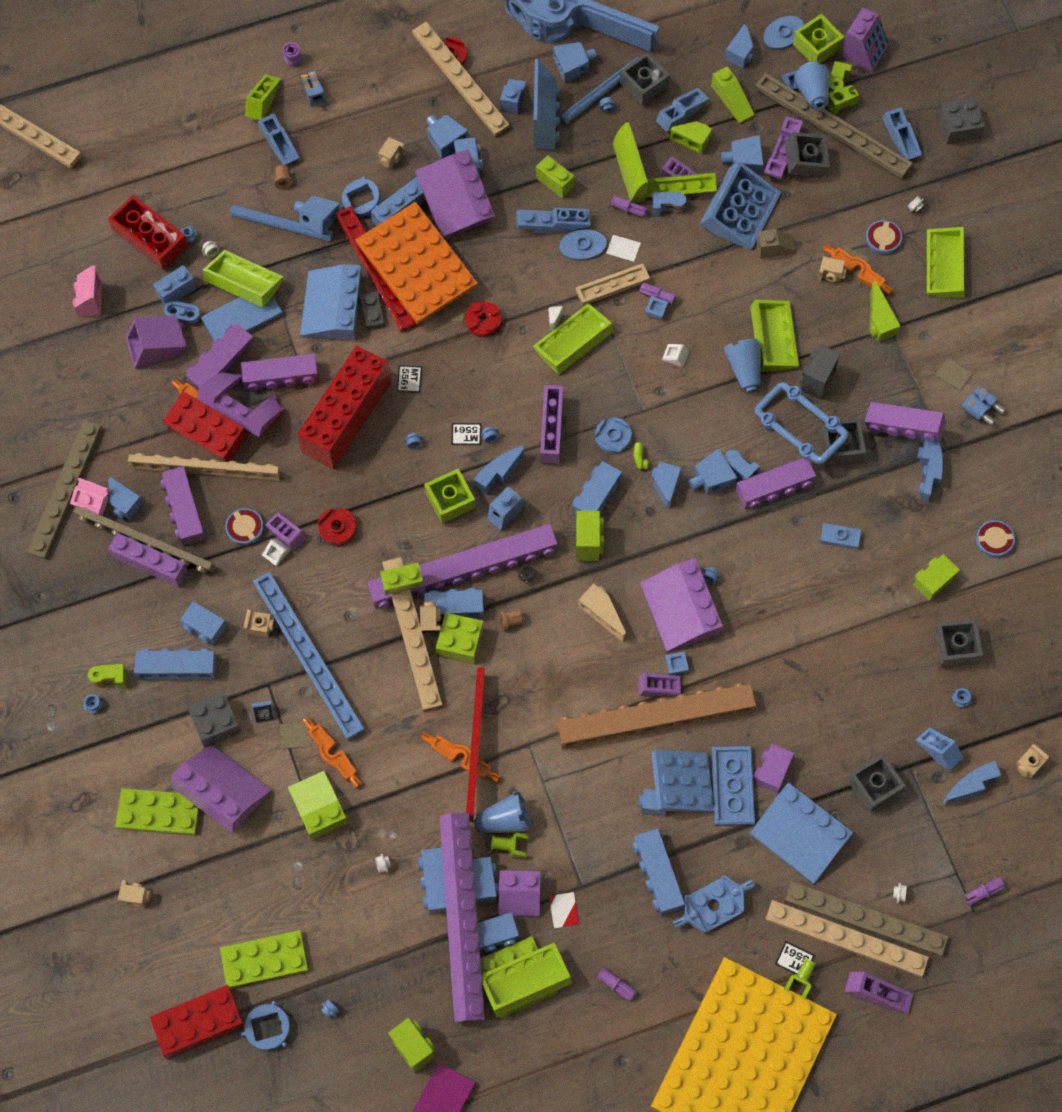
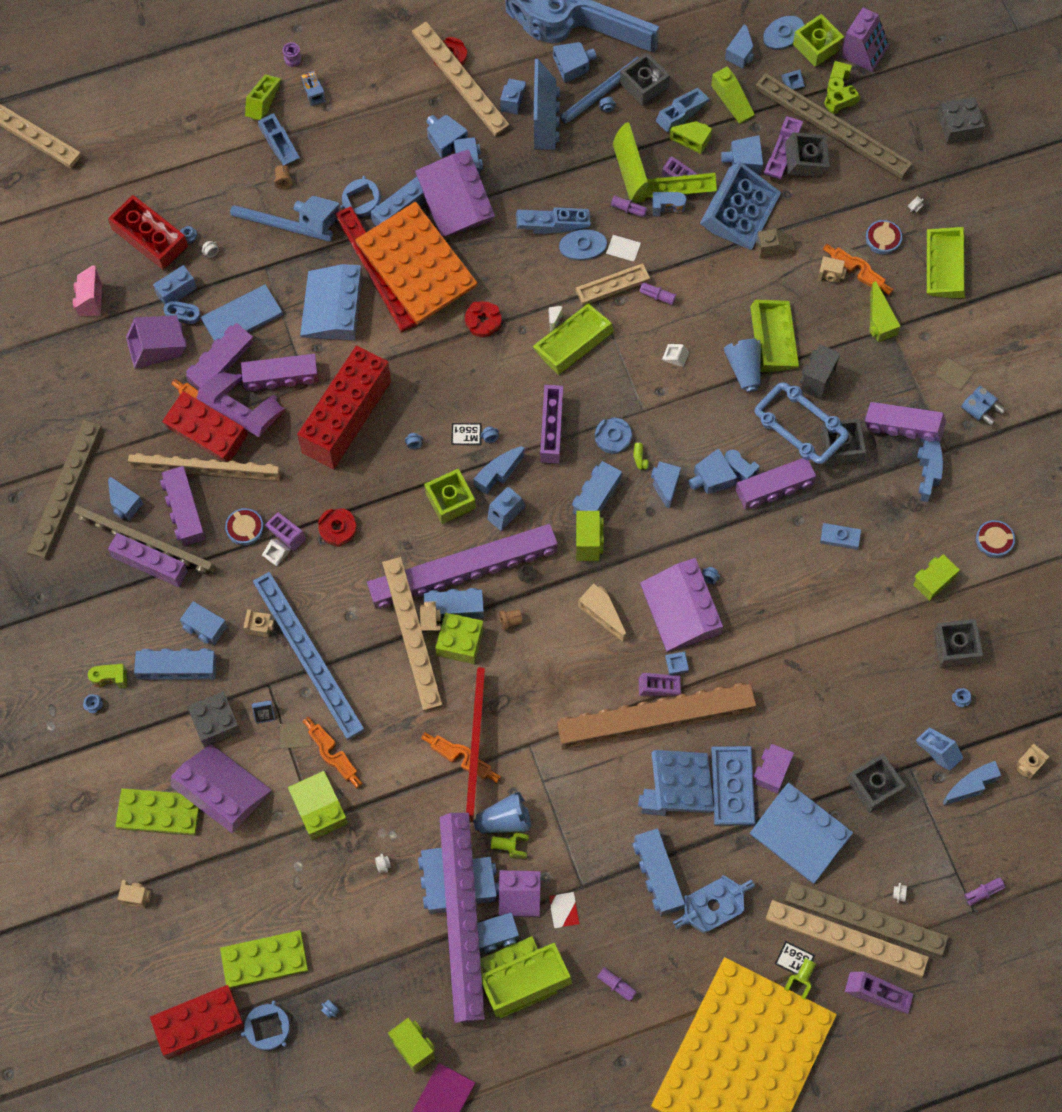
(90, 496): bright pink plate -> none
(242, 278): lime slope -> none
(372, 310): dark grey plate -> none
(391, 152): tan brick -> none
(401, 578): lime brick -> none
(409, 378): sticker -> none
(555, 176): lime brick -> none
(656, 308): medium blue plate -> none
(813, 84): medium blue cone -> none
(901, 133): medium blue slope -> none

